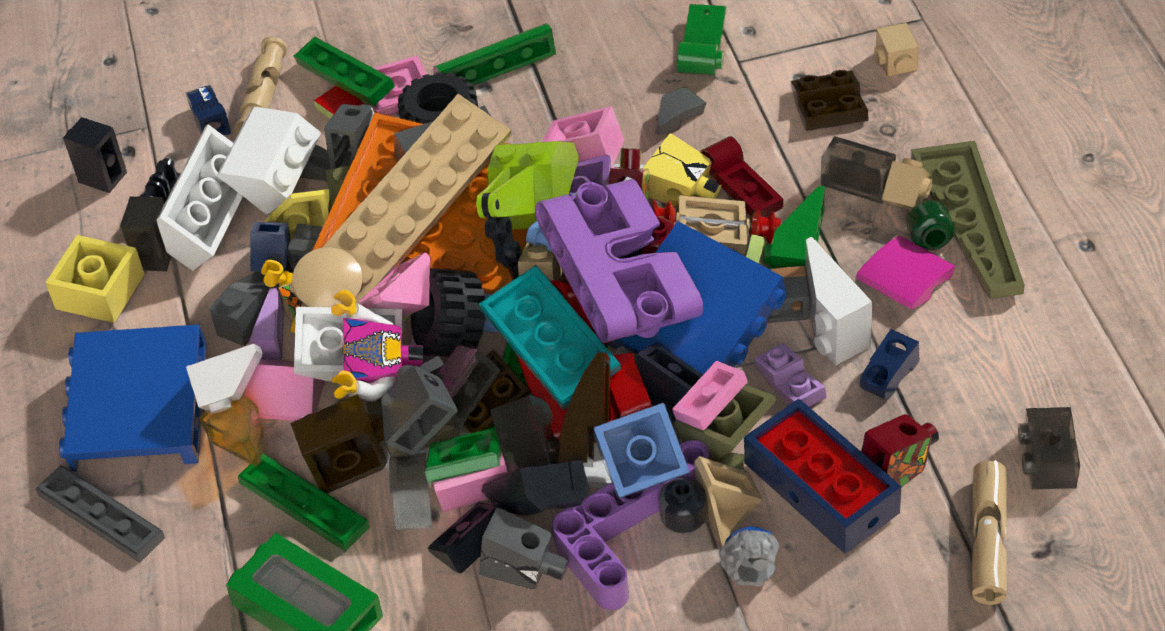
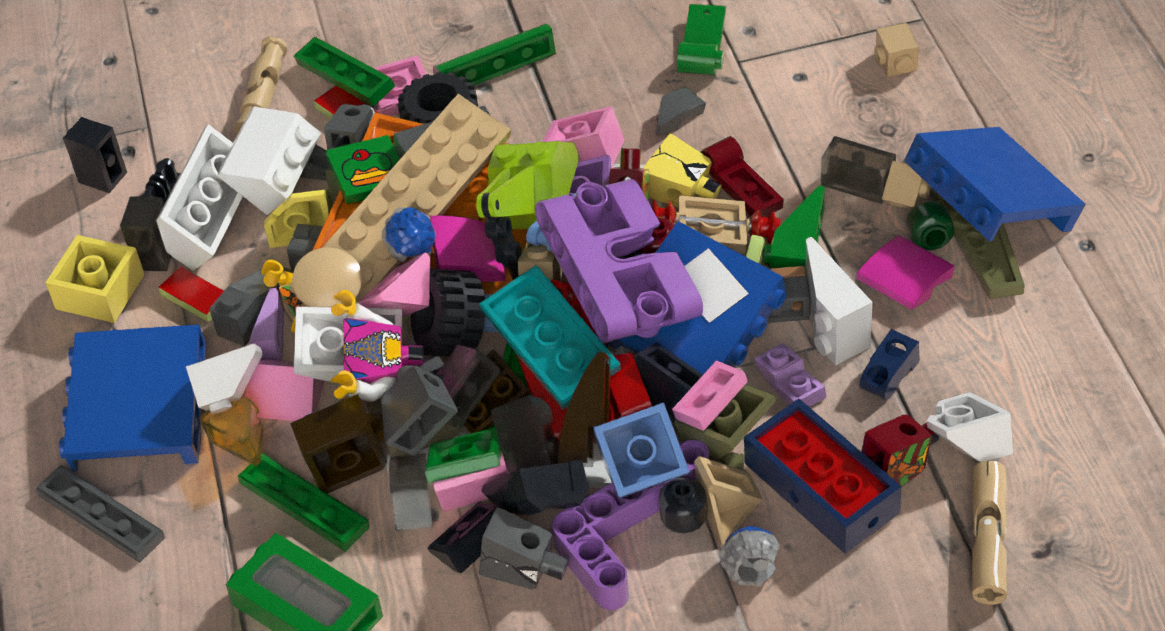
(190, 292): none -> red tile
(207, 109): dark blue leg -> none
(268, 242): dark blue slope -> none
(361, 166): none -> green tile
(408, 233): none -> blue piece
(465, 247): none -> dark pink slope
(715, 284): none -> white sticker
(829, 100): dark brown slope -> none
(973, 427): none -> white slope
(991, 179): none -> blue panel
(1050, 448): clear smoke brick -> none

